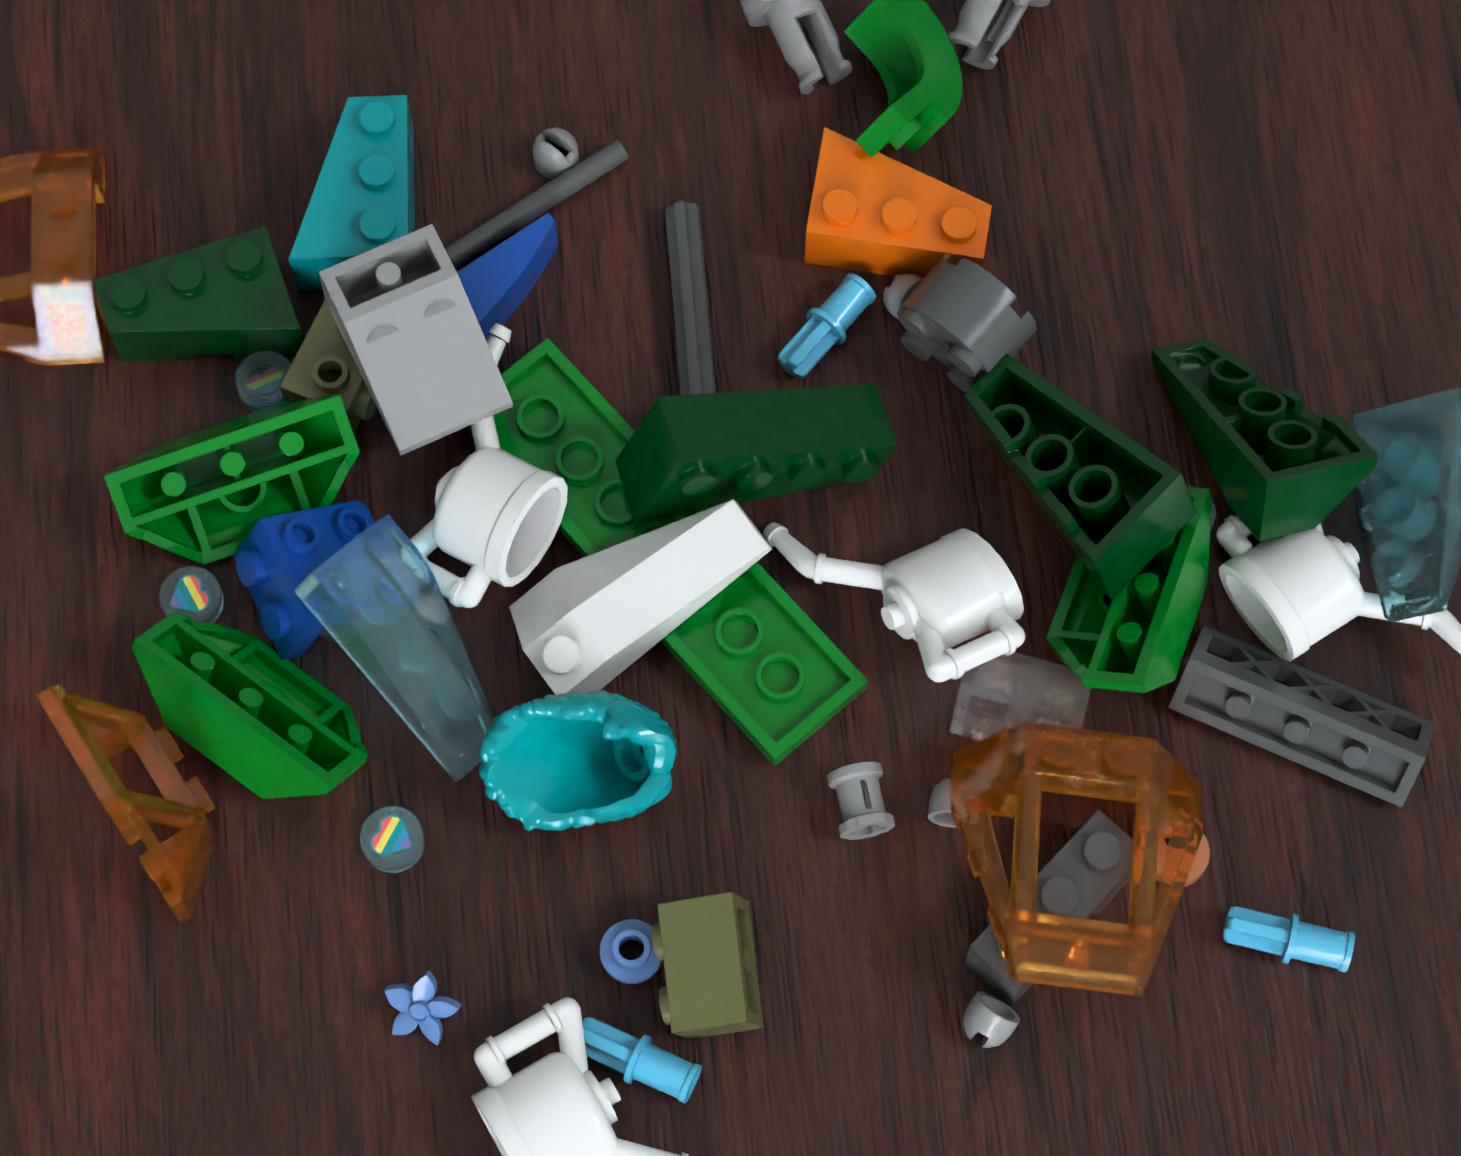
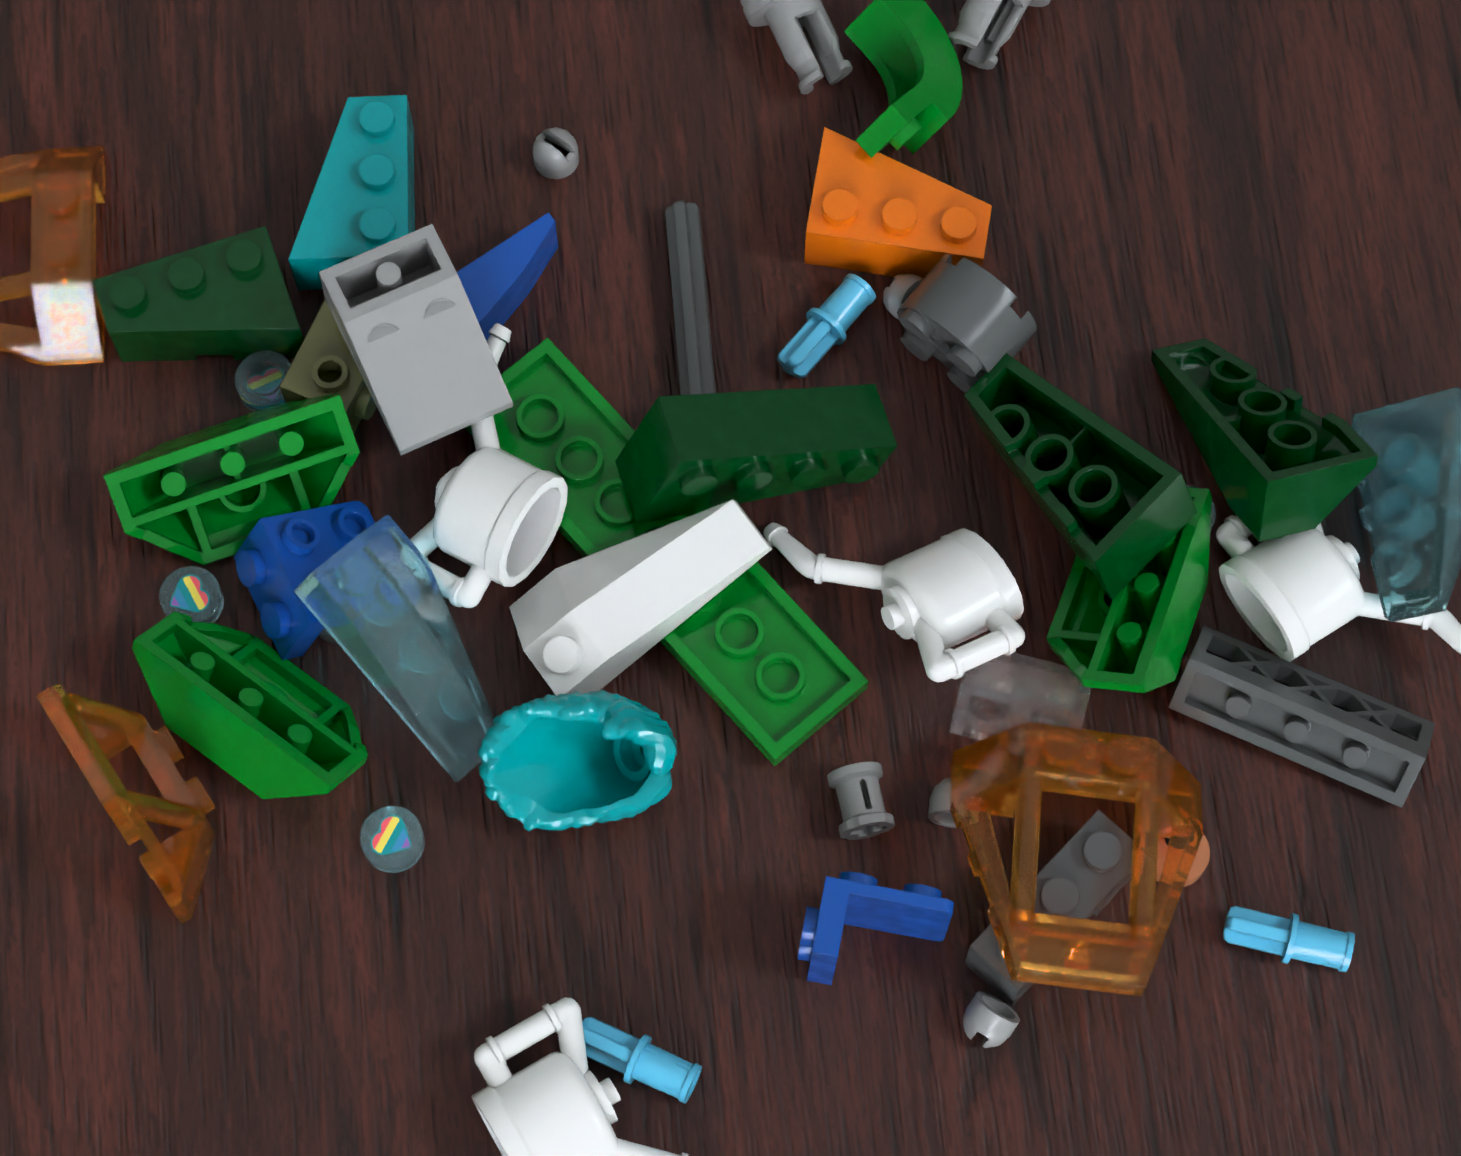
(420, 1007): medium blue plant -> none
(536, 203): dark grey bar -> none
(626, 970): medium blue plate -> none
(707, 966): olive brick -> none
(859, 902): none -> blue bracket

